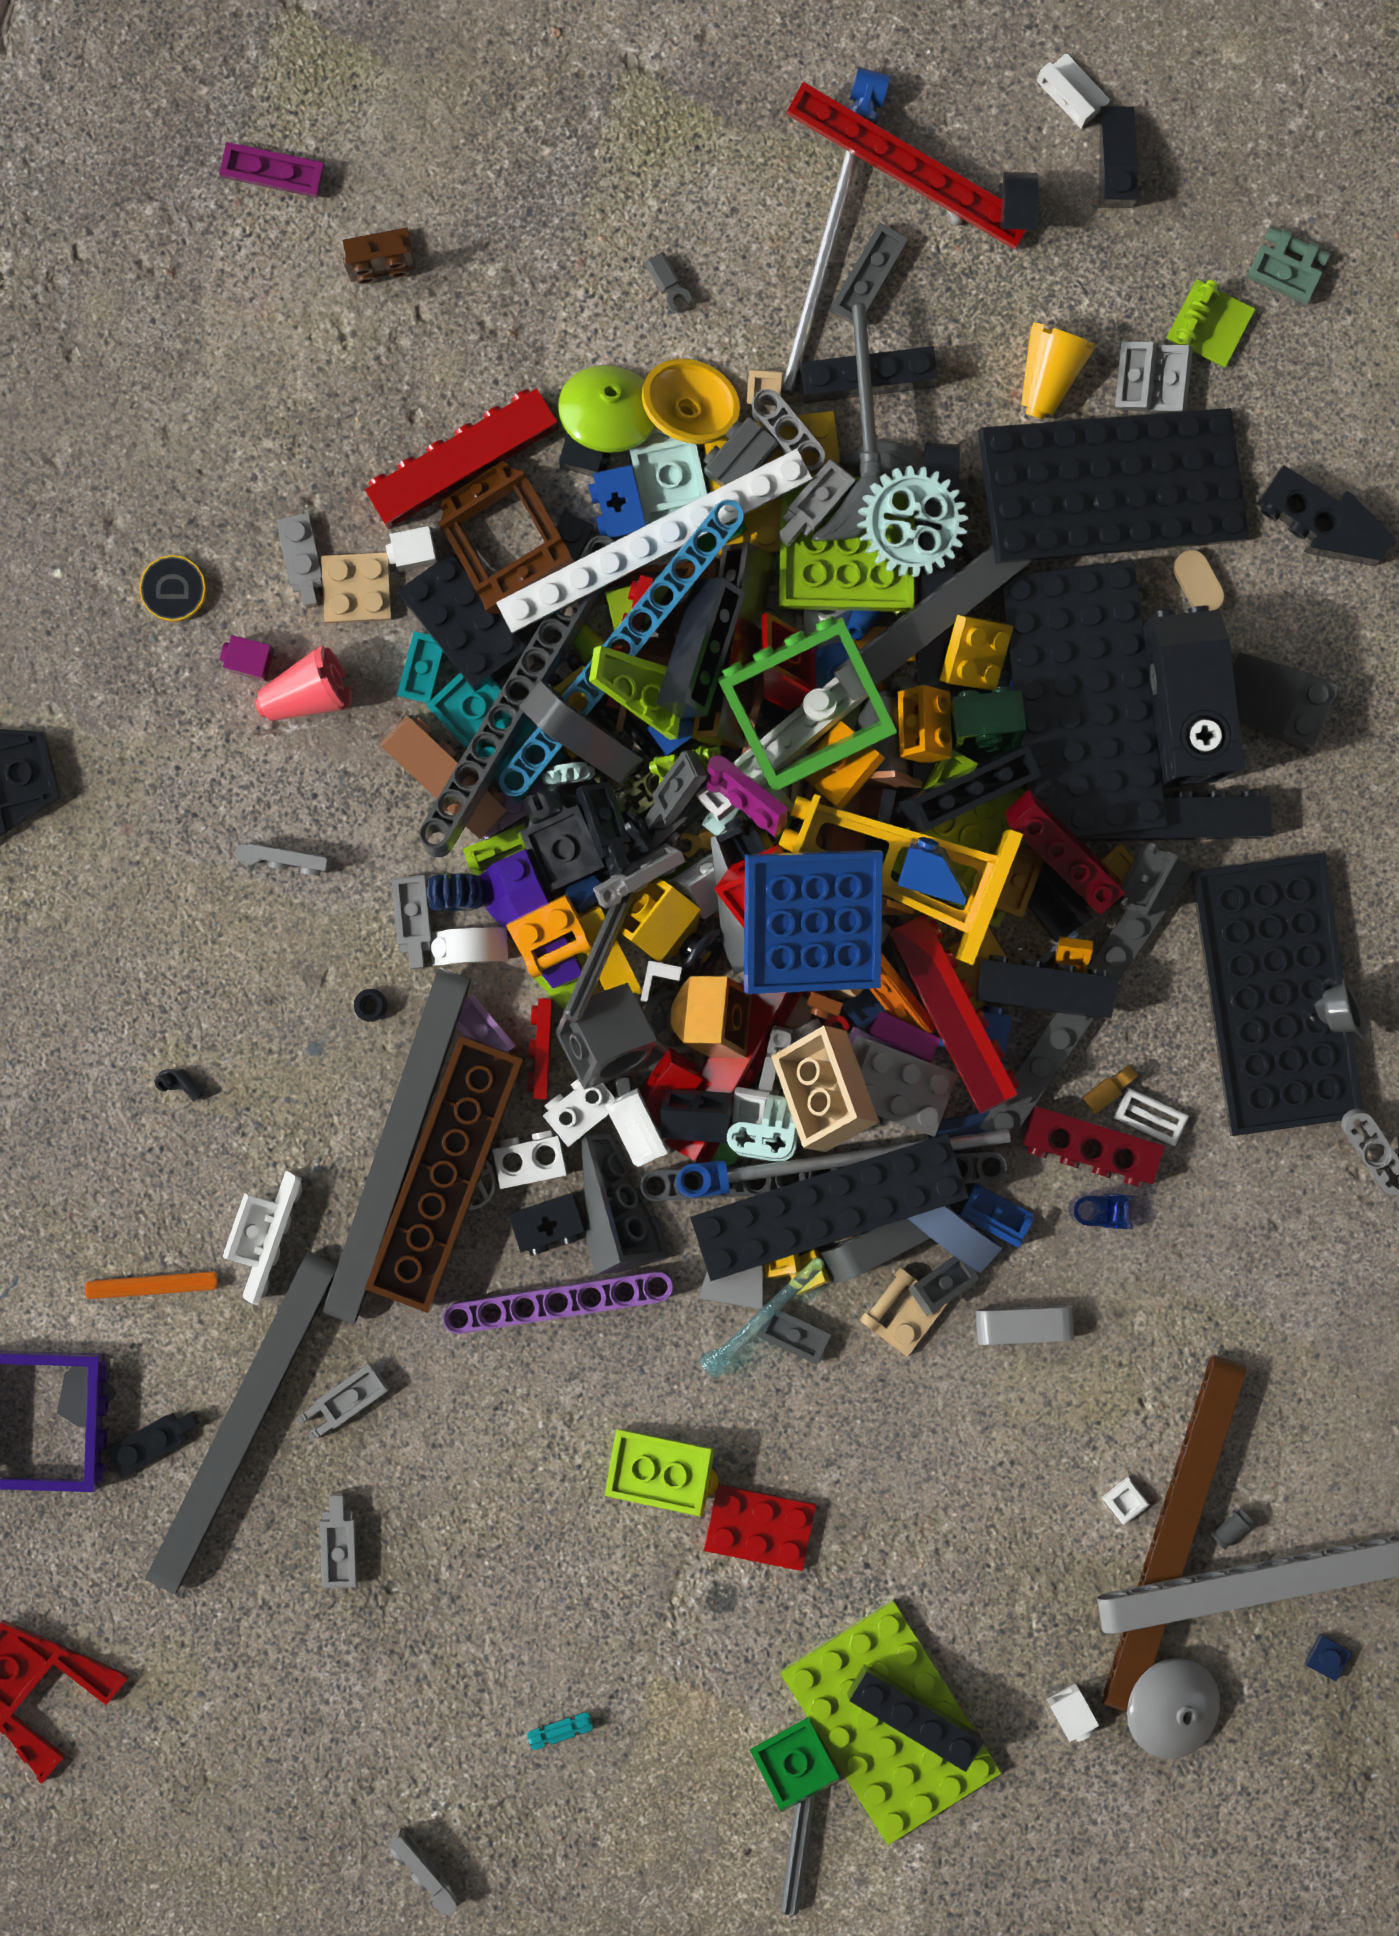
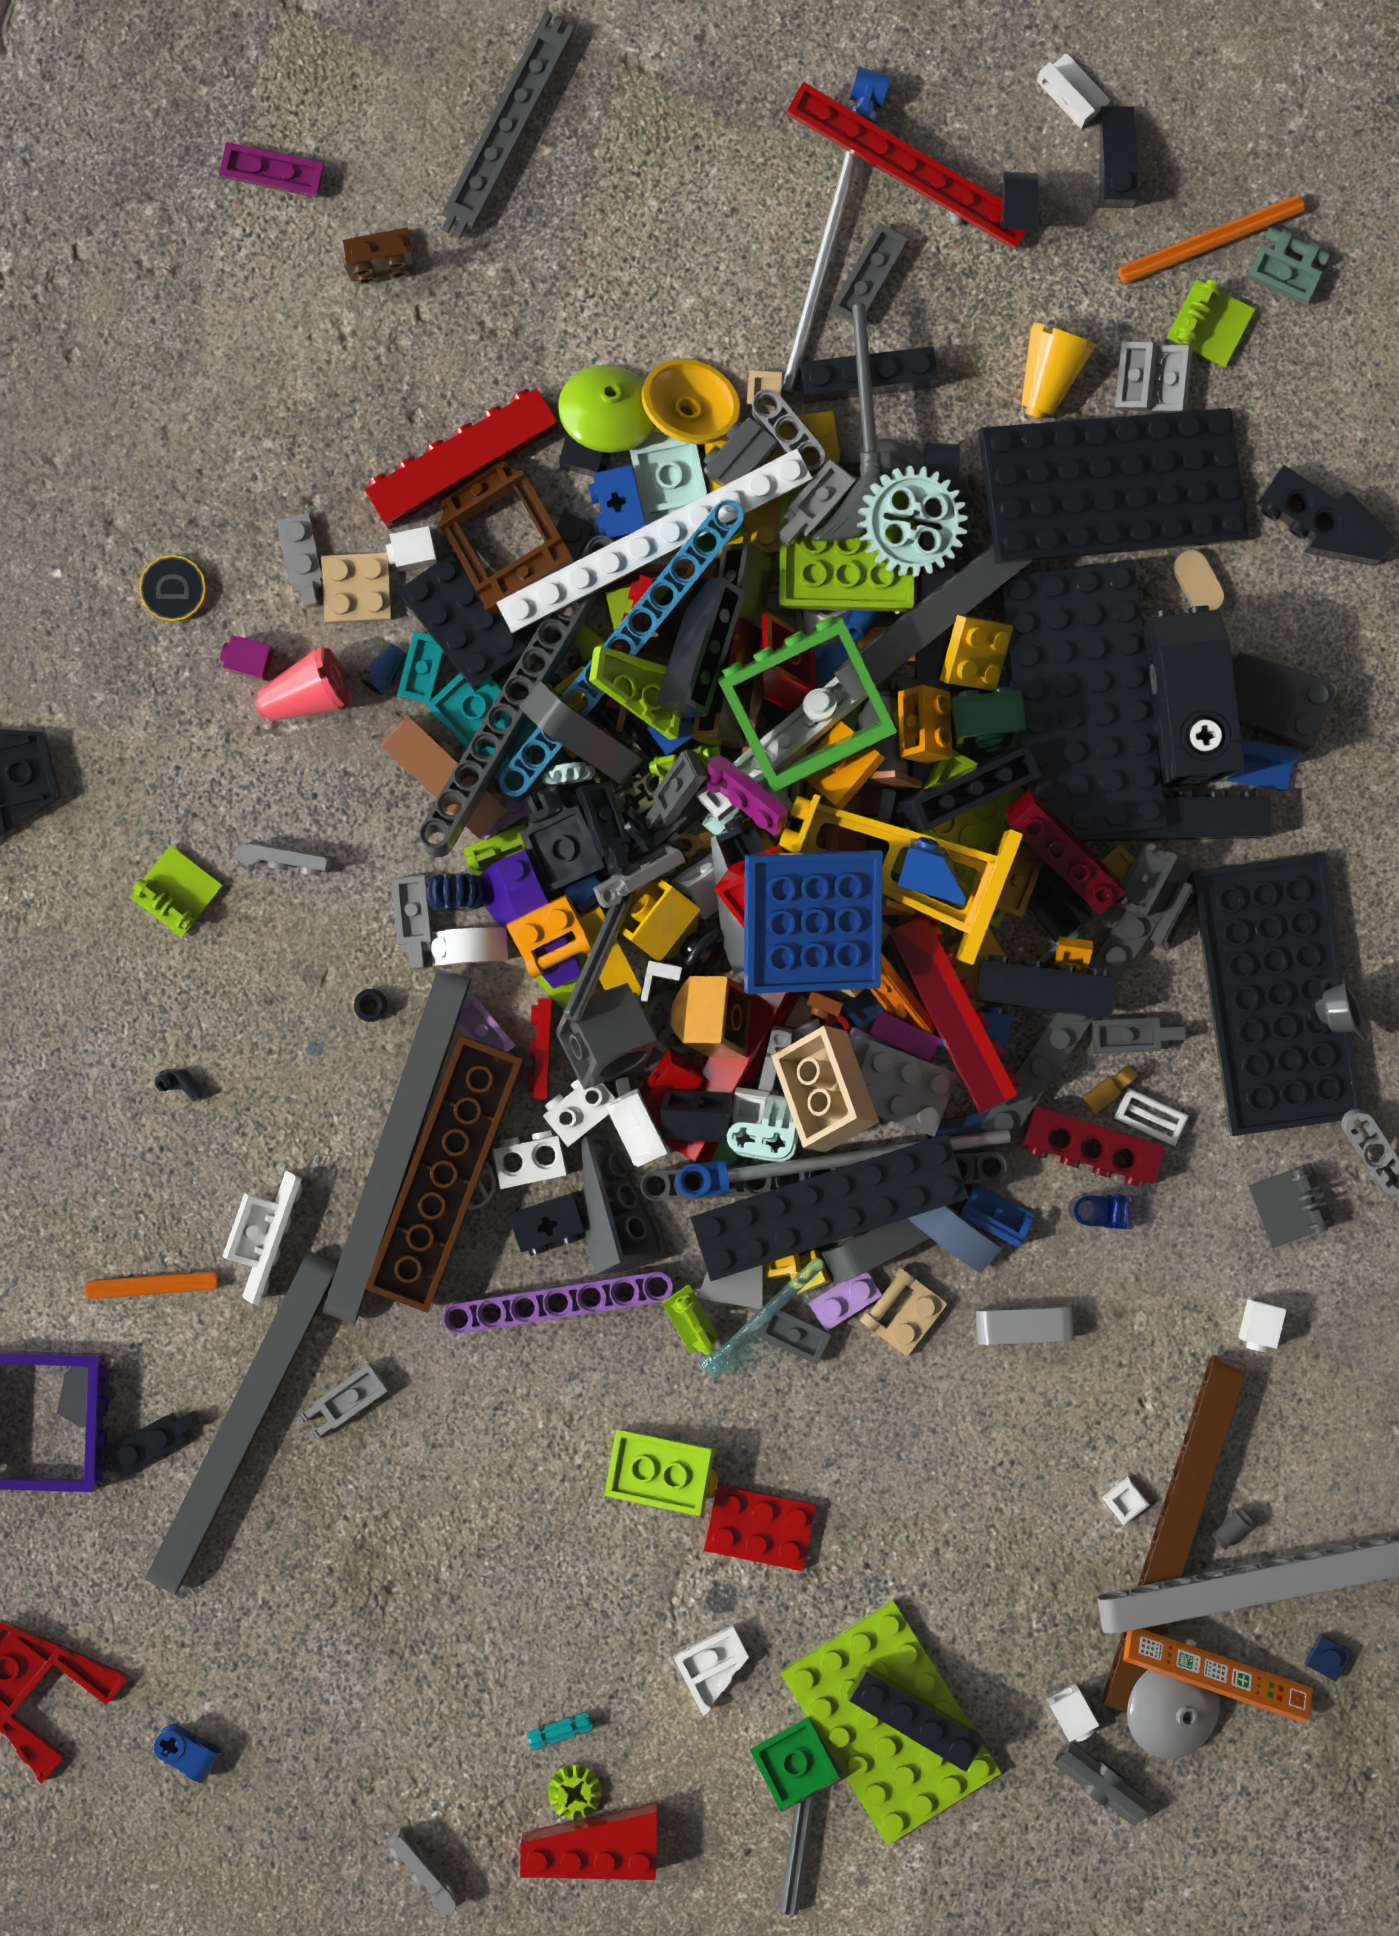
(175, 891): none -> lime hinge
(189, 1755): none -> blue piece
(338, 1544): light grey hinge -> none
(383, 669): none -> dark blue cone
(507, 124): none -> dark grey hinge
(572, 1776): none -> lime gear
(595, 1848): none -> red wedge
(667, 280): dark grey bar -> none
(691, 1321): none -> lime hinge
(711, 1665): none -> white wing
(844, 1300): none -> lavender plate
(943, 1284): dark grey plate -> none
(1102, 1783): none -> dark grey piece
(1133, 1035): none -> dark grey hinge
(1173, 916): none -> dark grey tile
(1211, 239): none -> orange axle
(1218, 1674): none -> orange tile
(1261, 1325): none -> white brick
(1266, 765): none -> blue panel
(1291, 1205): none -> dark grey hinge

